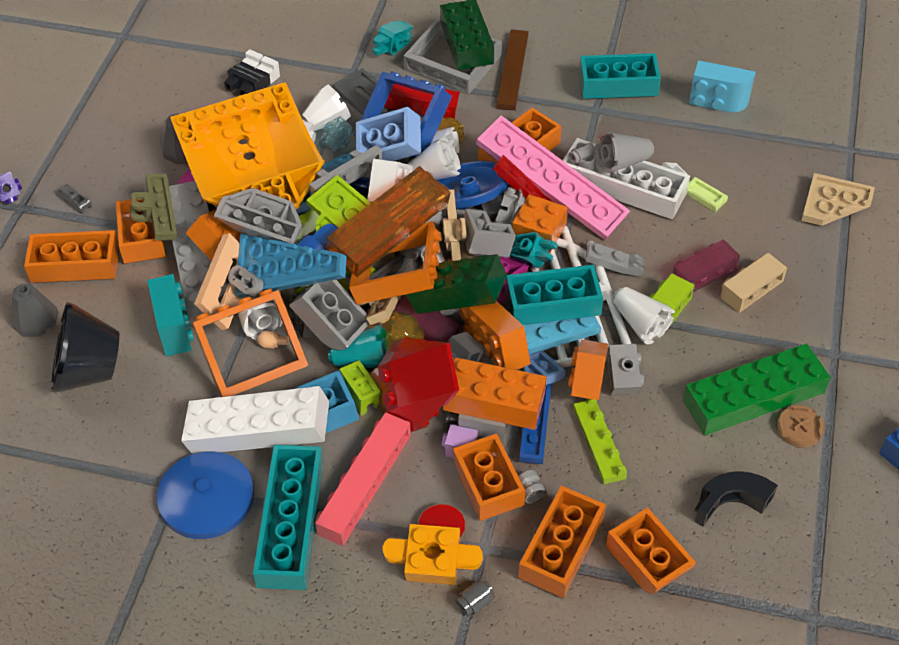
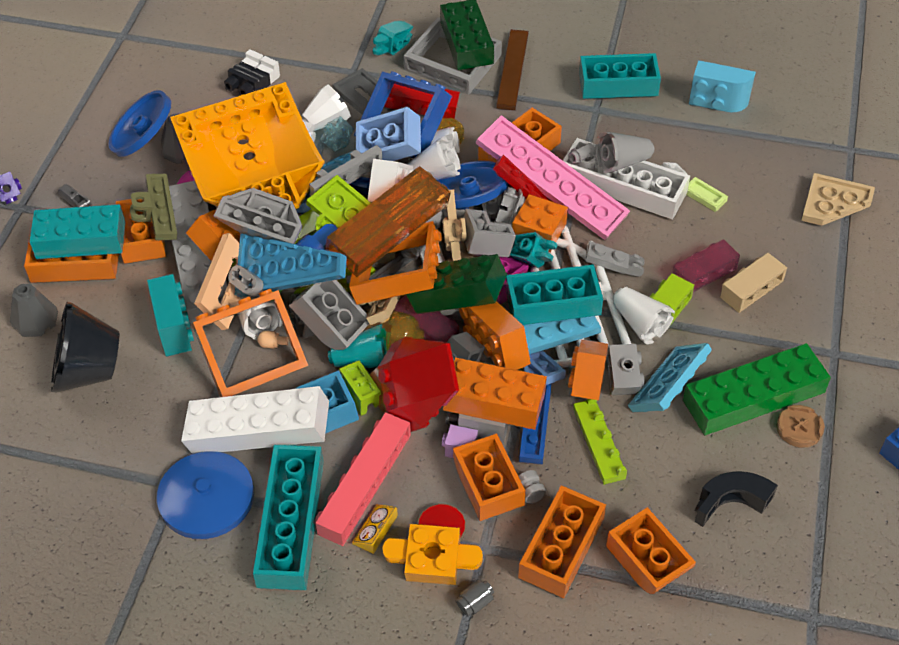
(77, 231): none -> teal brick
(140, 123): none -> blue dish
(375, 527): none -> slope
(670, 378): none -> medium azure plate

